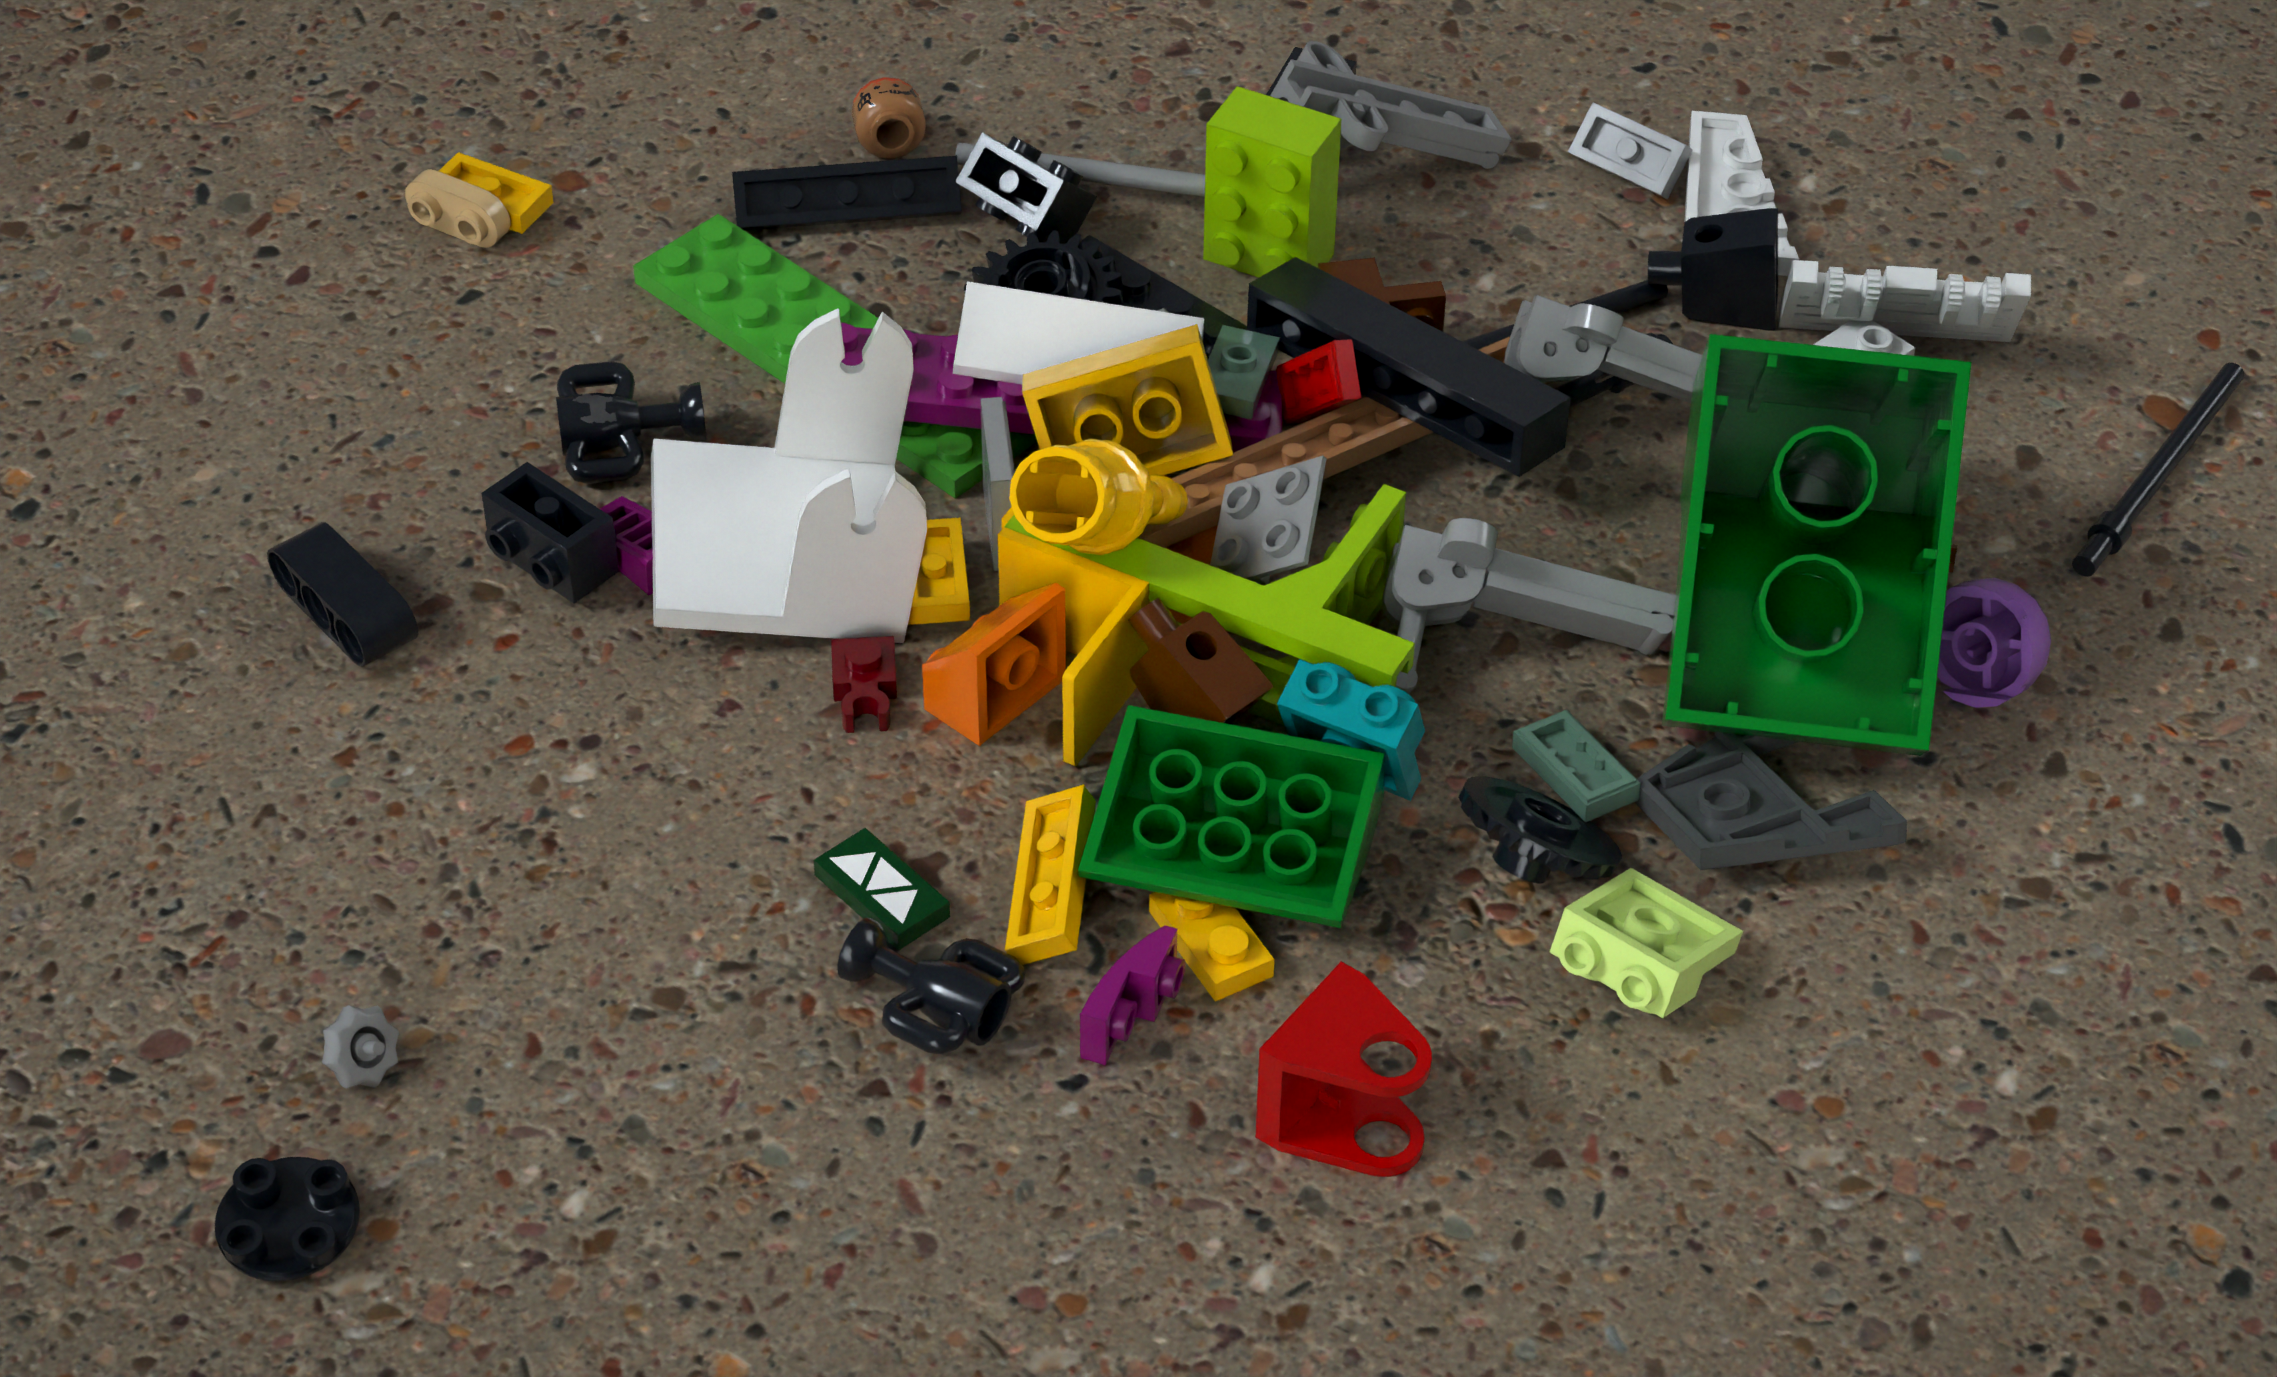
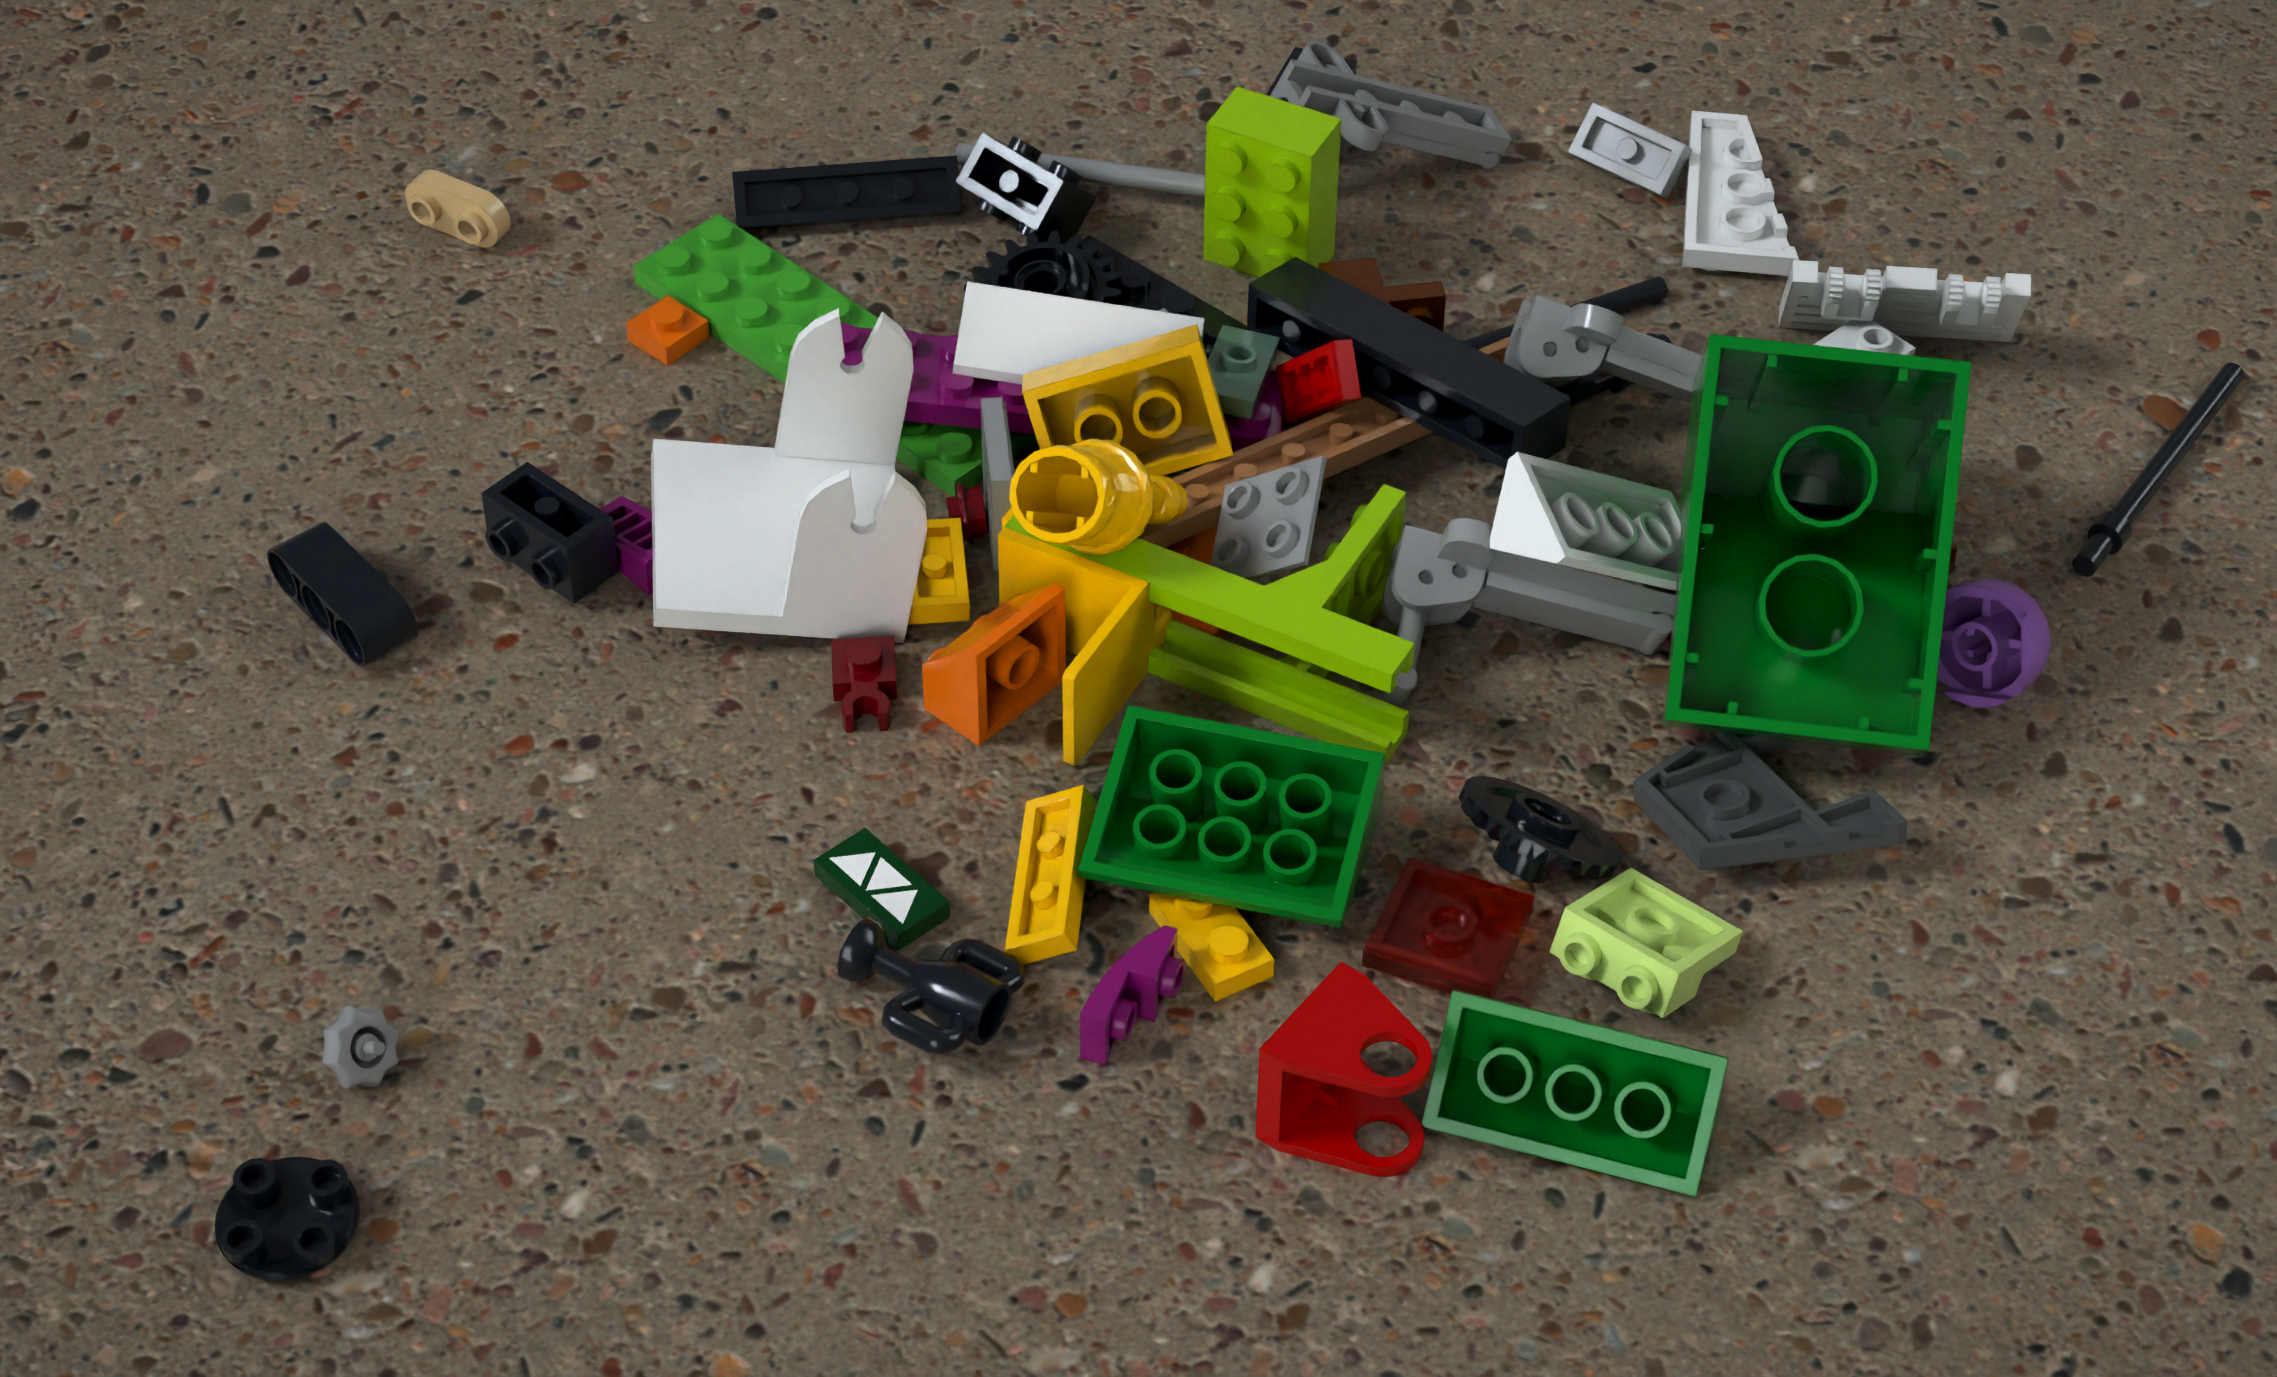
(521, 195): yellow plate -> none
(615, 420): black piece -> none
(667, 330): none -> orange plate
(888, 118): medium nougat head -> none
(971, 509): none -> dark red plate
(1194, 667): reddish brown torso -> none
(1335, 708): teal plate -> none
(1448, 930): none -> clear red plate
(1576, 765): sand green plate -> none
(1576, 1092): none -> green slope
(1588, 521): none -> white slope
(1725, 268): black torso -> none

